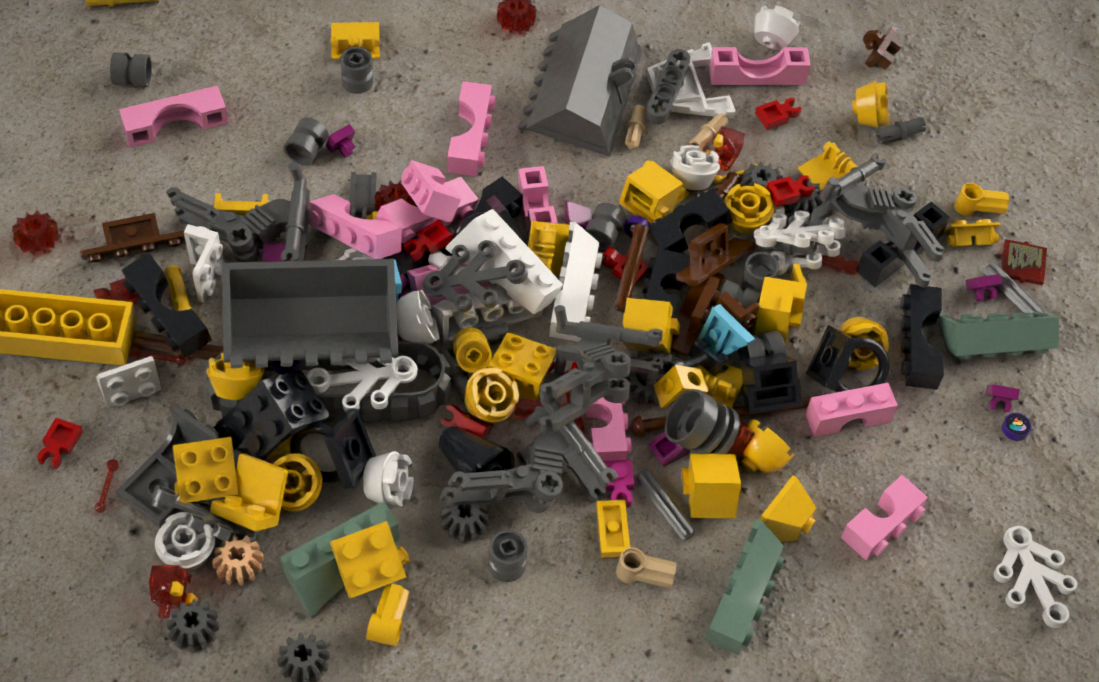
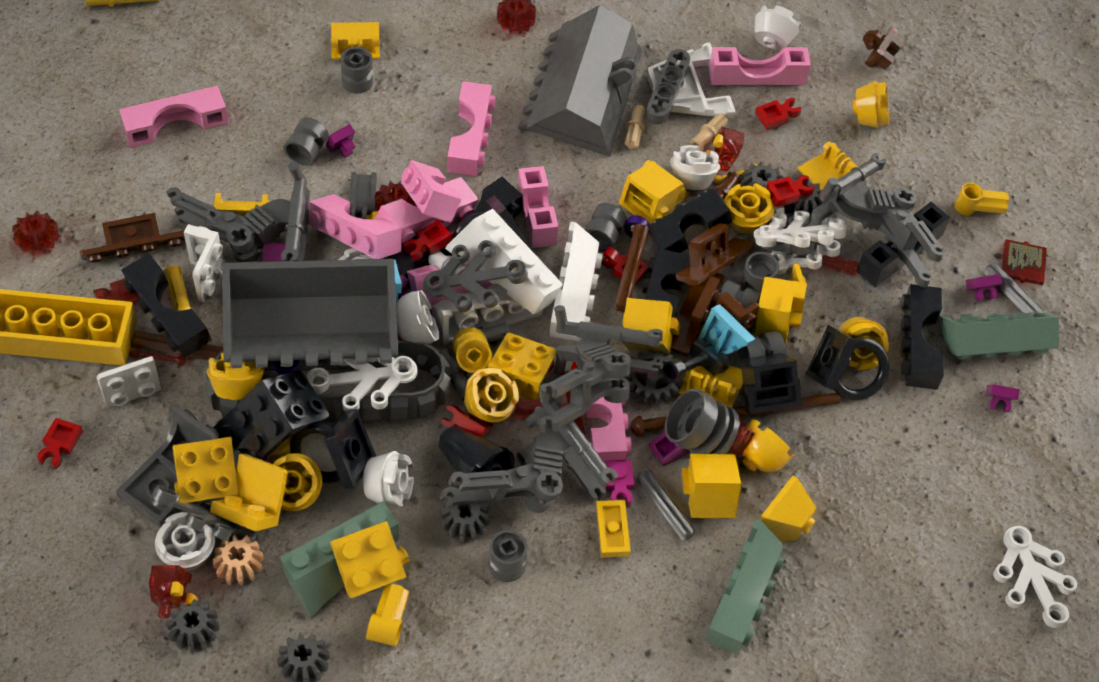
(112, 466): clear red hinge -> none
(131, 69): dark grey wheel -> none
(549, 243): yellow hinge -> none
(577, 214): slope -> none
(648, 570): tan piece -> none
(677, 382): yellow bracket -> none
(831, 411): bright pink arch -> none
(870, 533): bright pink arch -> none
(900, 130): dark grey pin -> none
(962, 232): yellow hinge -> none
(1016, 426): tile -> none

